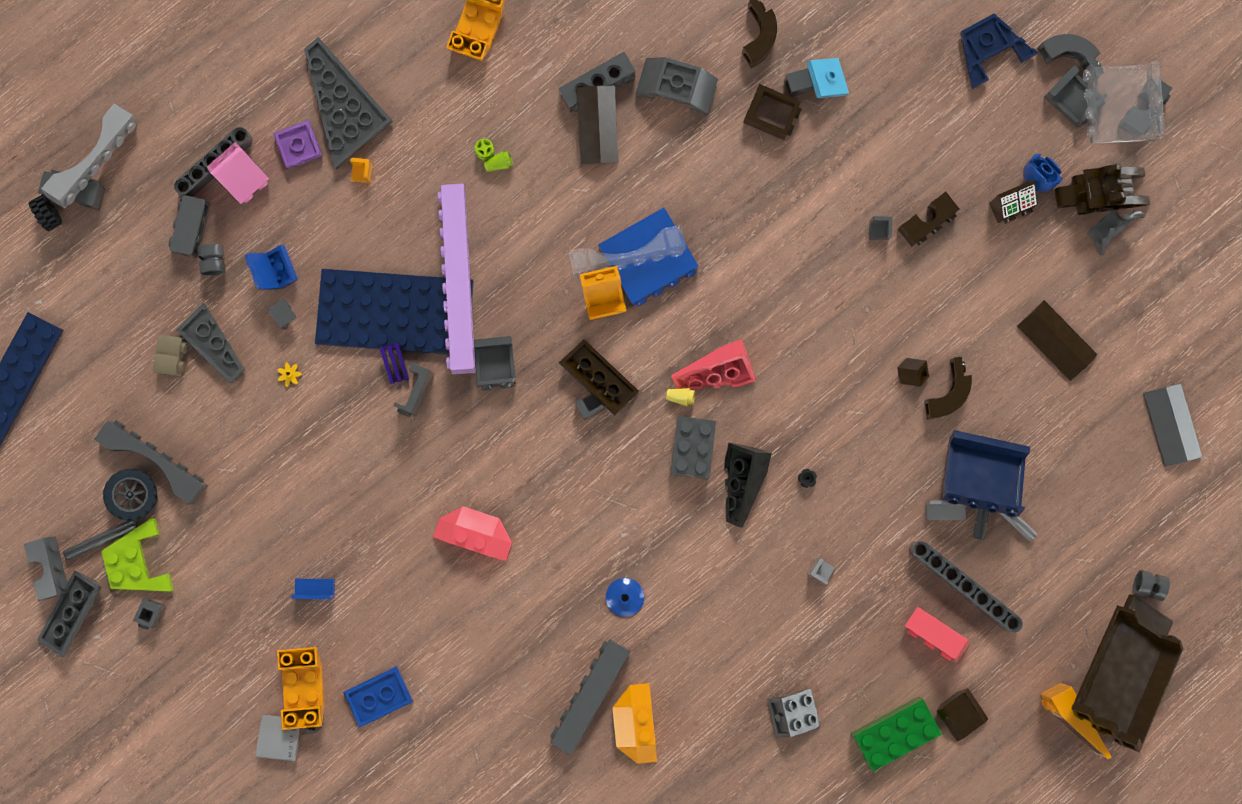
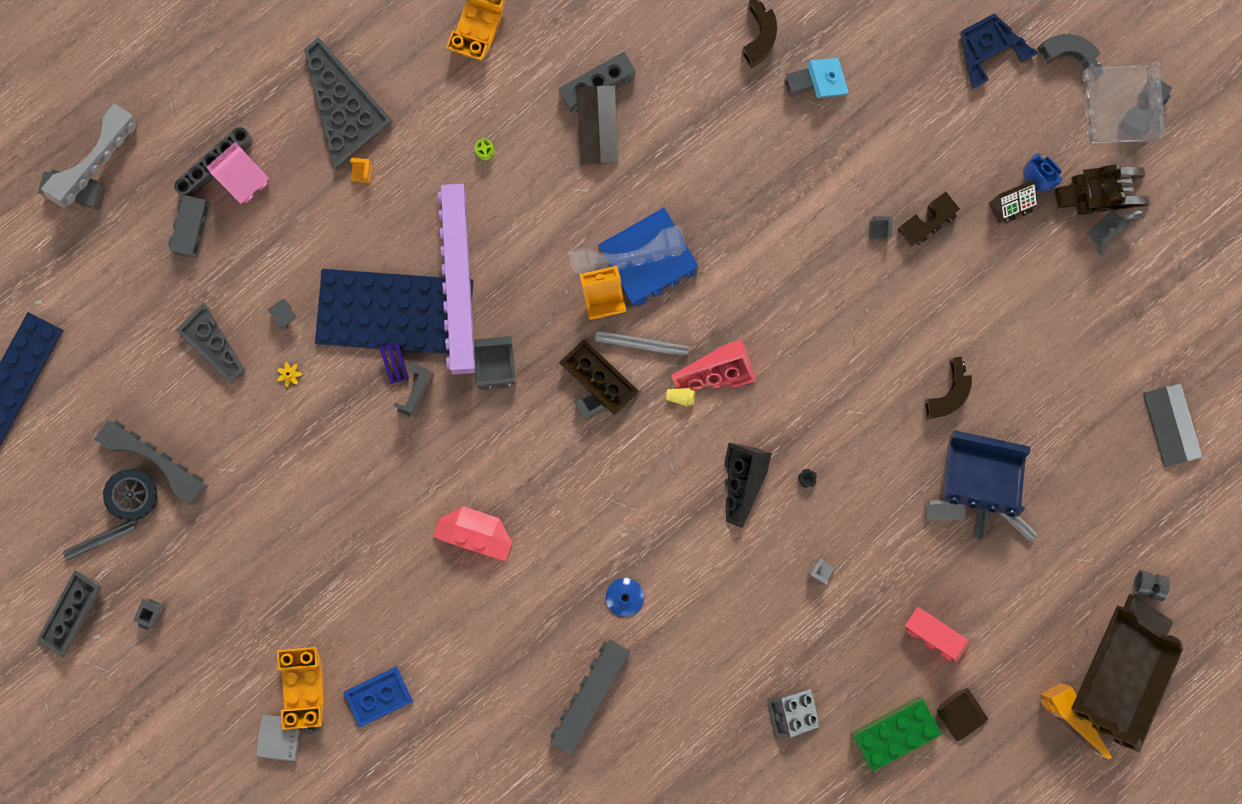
(45, 212): black tyre -> none
(53, 580): dark grey arch -> none
(127, 564): lime wing -> none
(170, 355): dark tan brick -> none
(211, 259): dark grey wheel -> none
(271, 269): blue bracket -> none
(297, 144): medium lavender plate -> none
(314, 589): blue panel -> none
(499, 162): lime cone -> none
(635, 724): light orange wedge -> none
(641, 343): none -> light grey axle
(677, 83): dark grey slope -> none
(693, 447): dark grey brick -> none
(765, 126): dark brown window -> none
(913, 372): dark brown panel -> none
(974, 588): dark grey beam -> none
(1057, 340): dark brown slope -> none
(1069, 98): dark grey panel -> none

